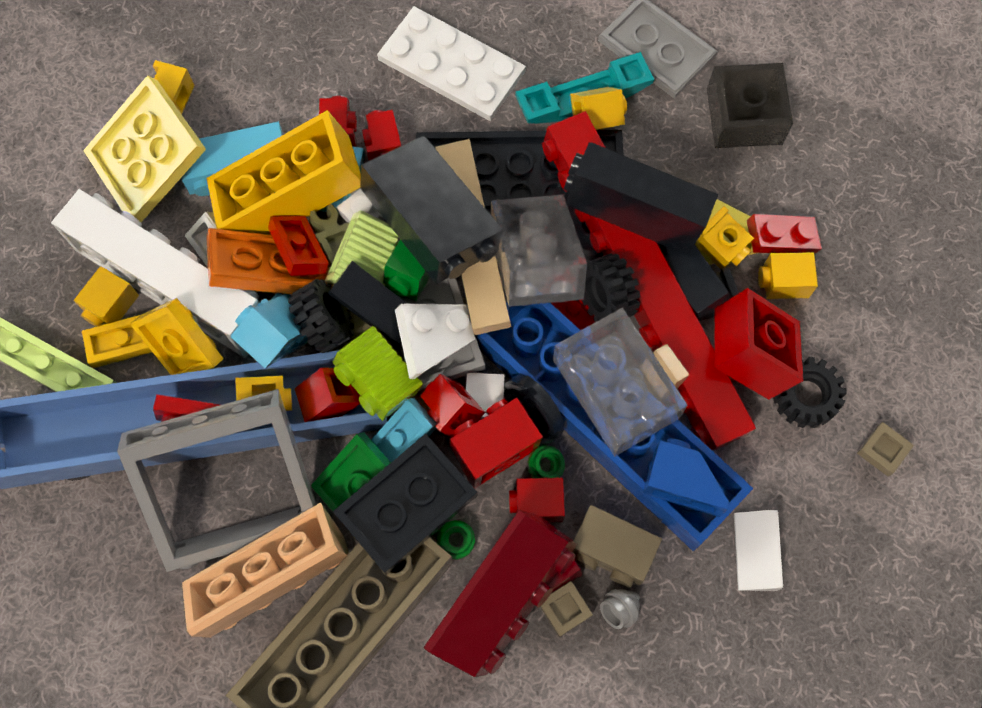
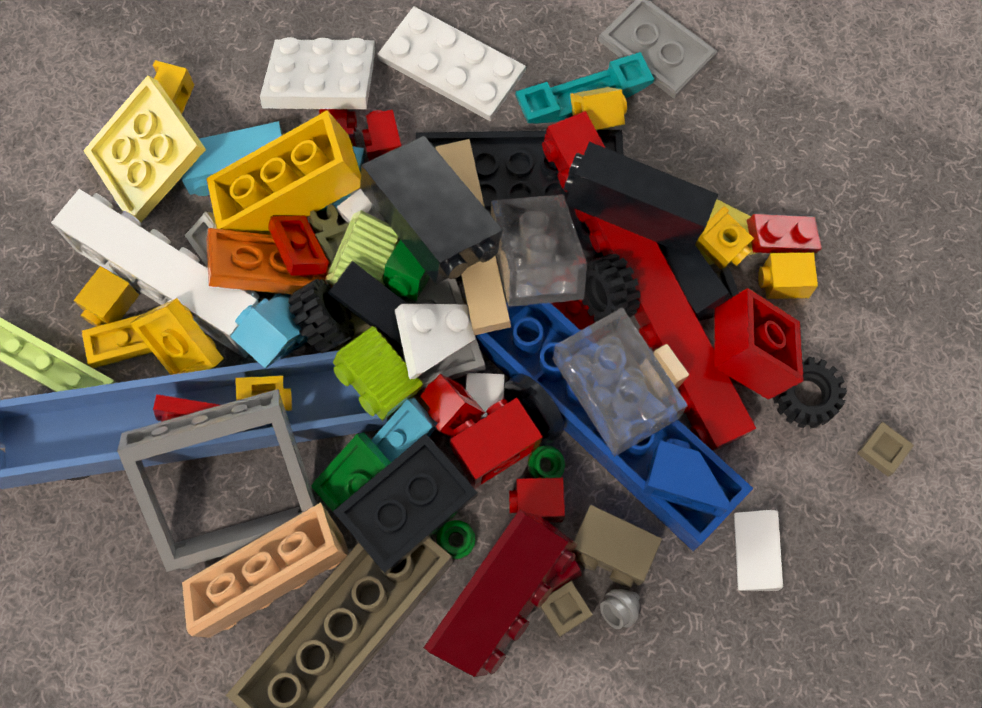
(318, 74): none -> white plate
(325, 396): red brick -> none
(749, 105): clear smoke brick -> none

